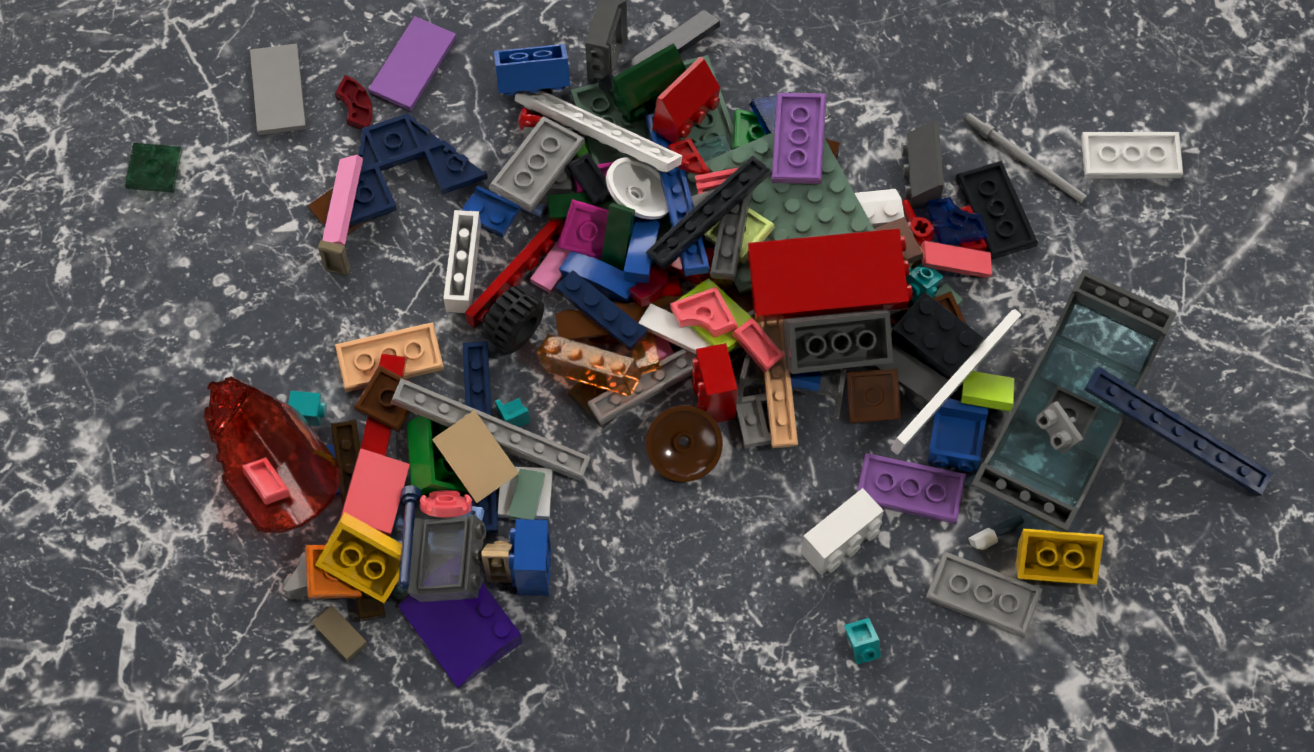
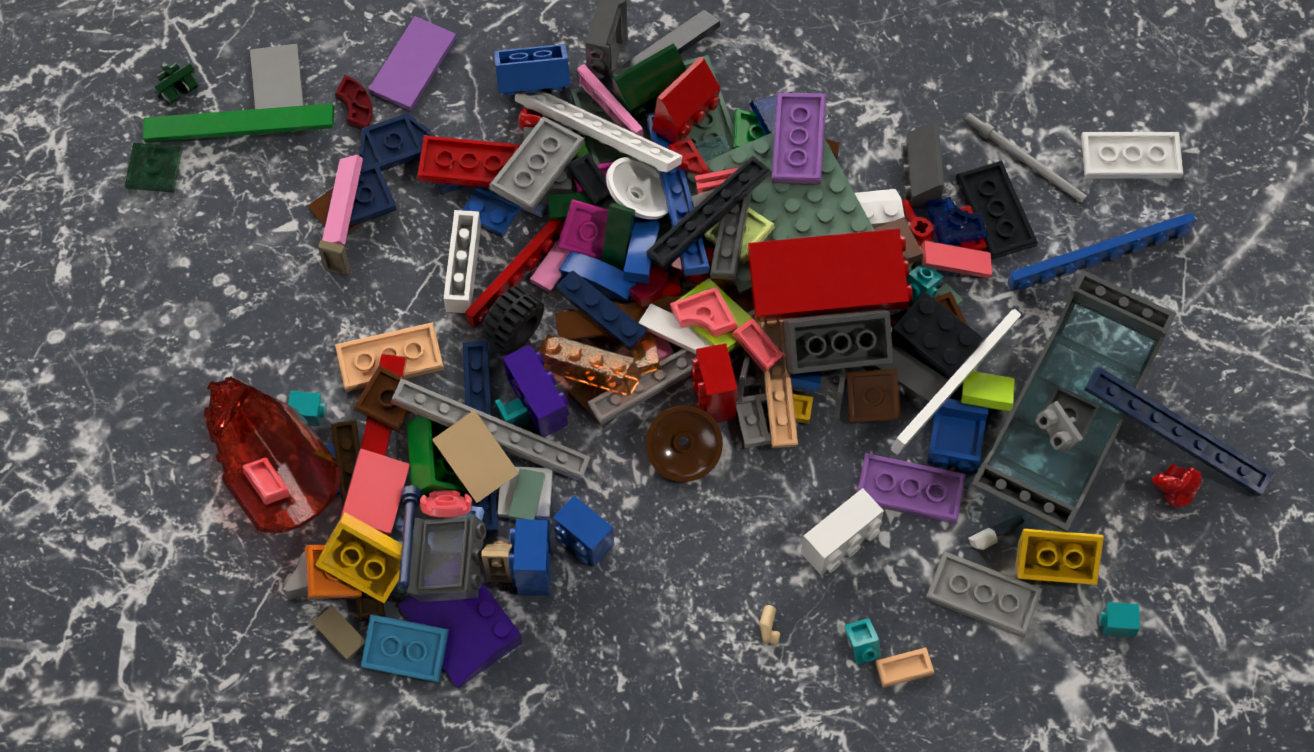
(166, 88): none -> dark green hips
(238, 123): none -> green tile
(404, 648): none -> dark azure tile
(462, 160): none -> red tile
(536, 390): none -> dark purple brick
(583, 531): none -> blue brick
(607, 101): none -> bright pink tile
(766, 624): none -> tan arm
(802, 408): none -> yellow plate
(904, 667): none -> light nougat tile
(1094, 254): none -> blue plate
(1120, 619): none -> teal brick
(1178, 485): none -> red hair

